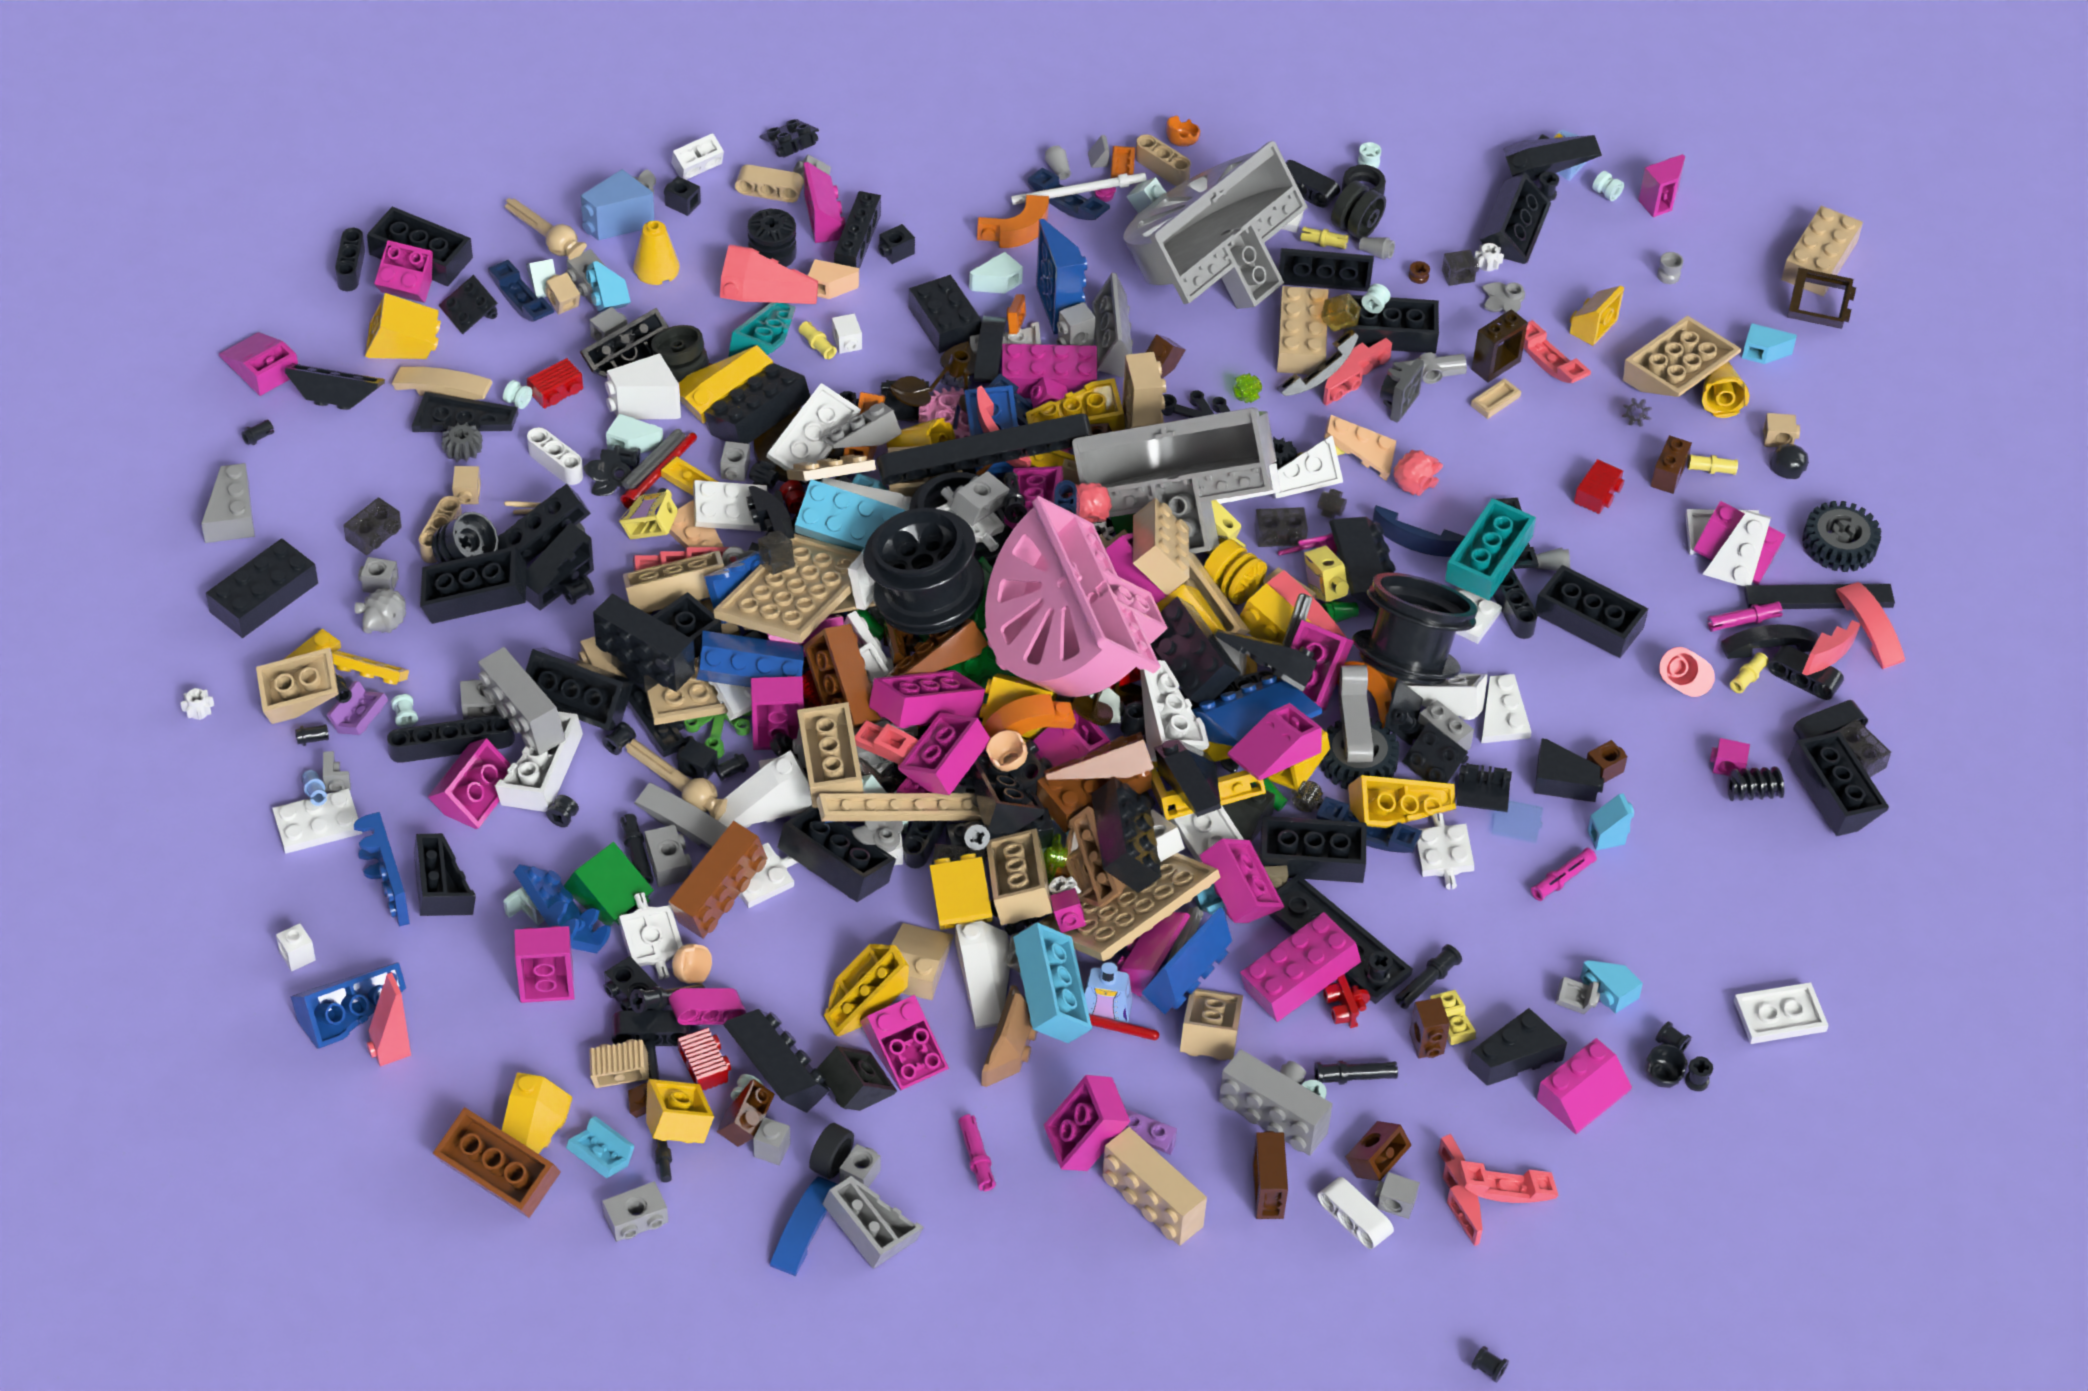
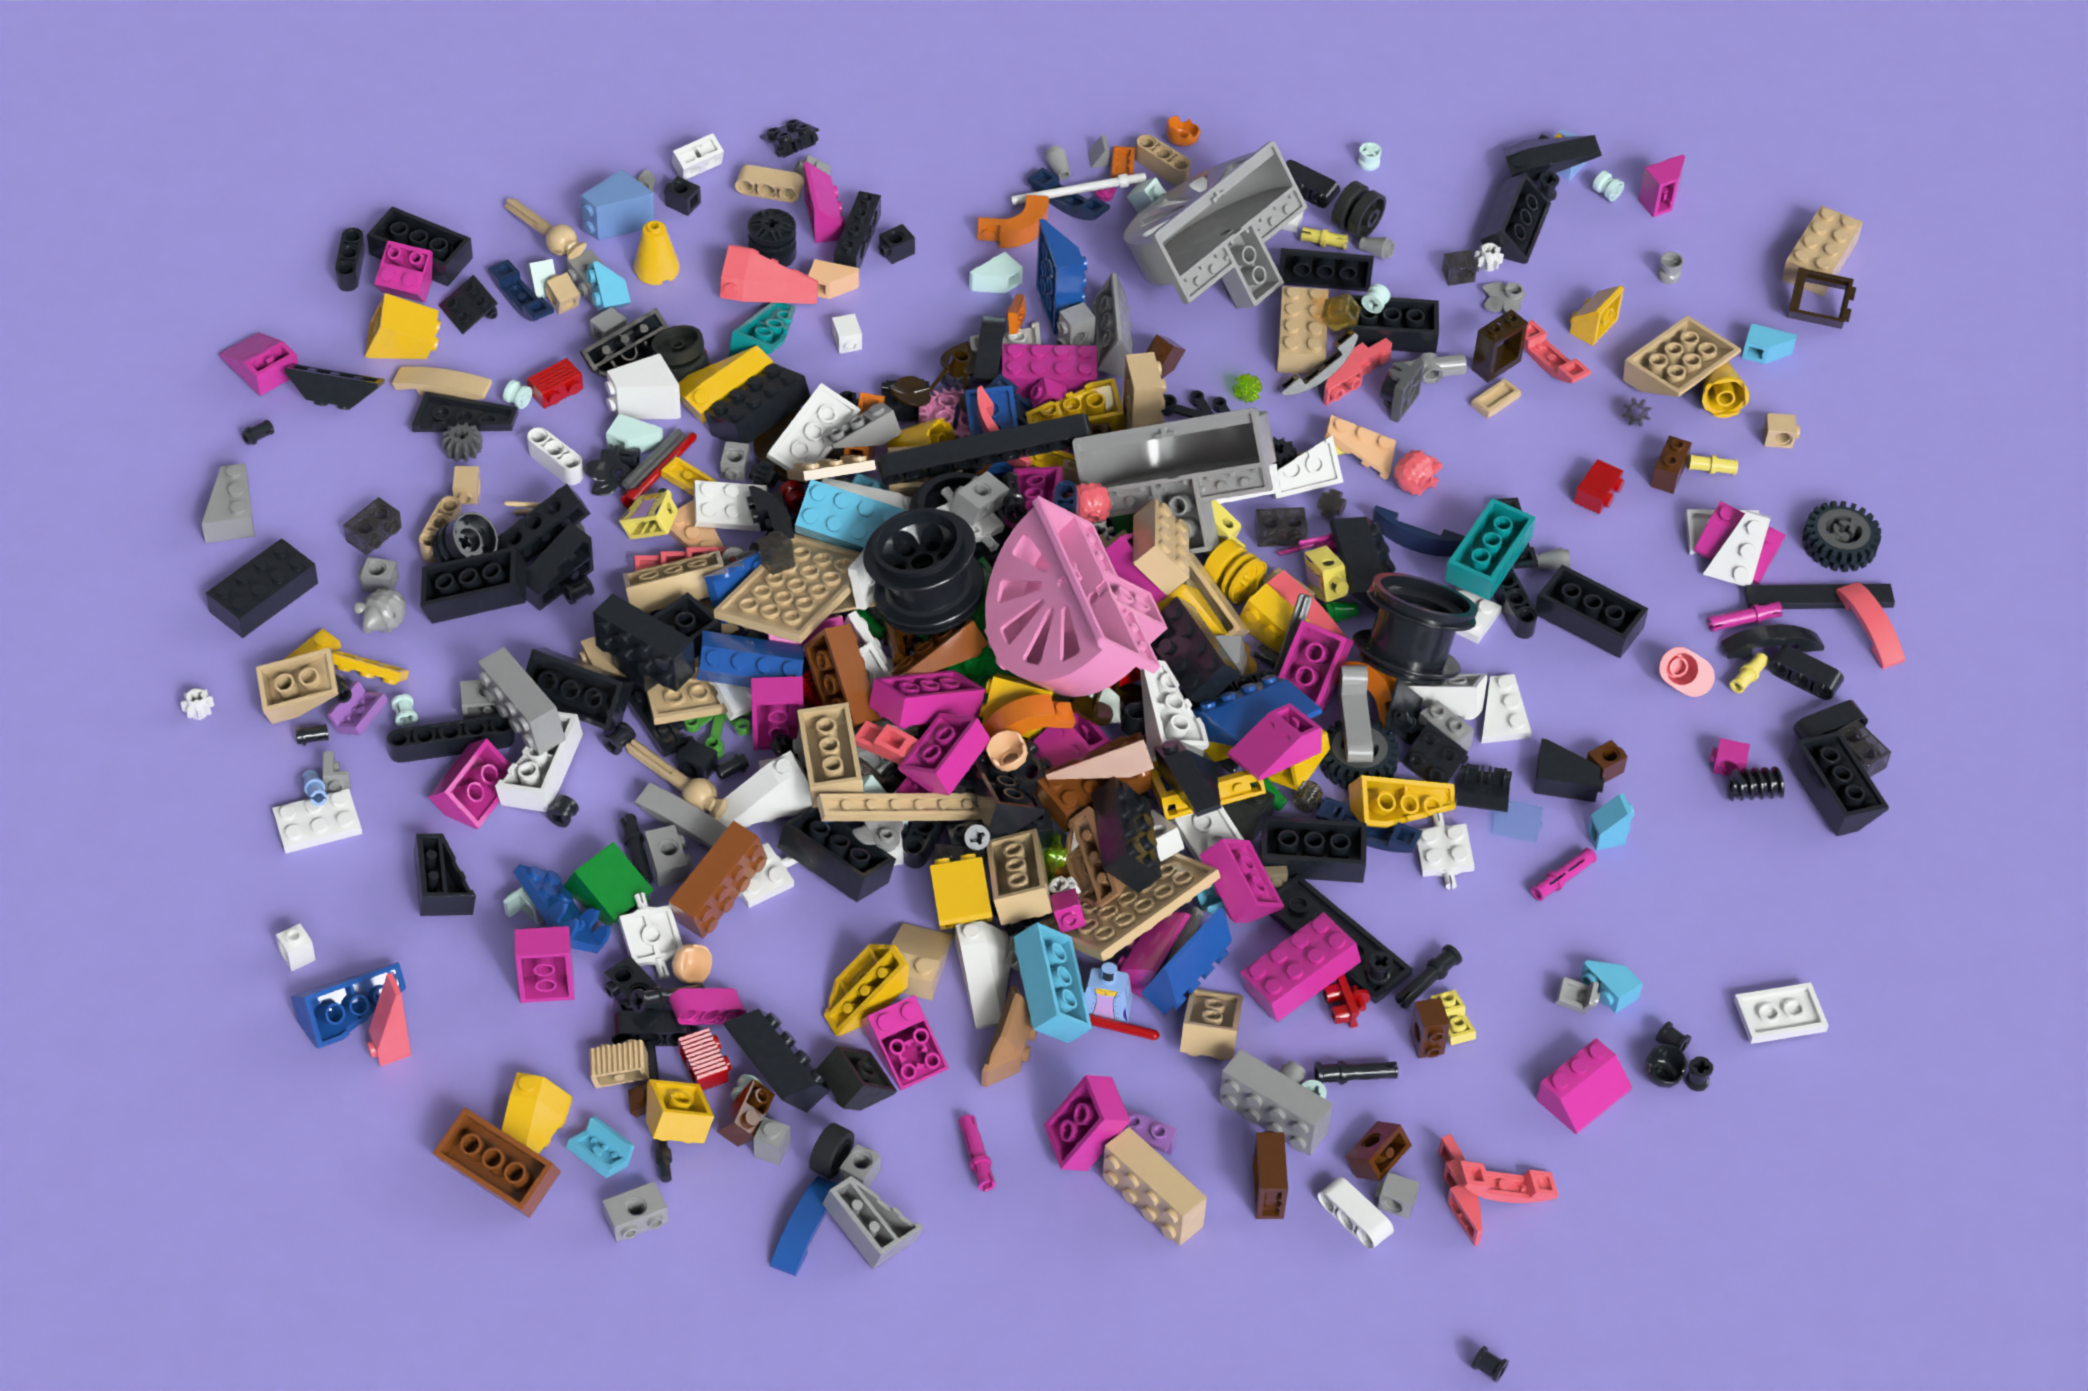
(379, 848): blue hinge -> none
(817, 340): light yellow pin -> none
(944, 313): black brick -> none
(1286, 661): black wedge -> none
(1365, 173): black tyre -> none
(1416, 267): reddish brown bush -> none
(1516, 1047): black wedge -> none
(1789, 461): black hair -> none
(1831, 648): coral slope -> none

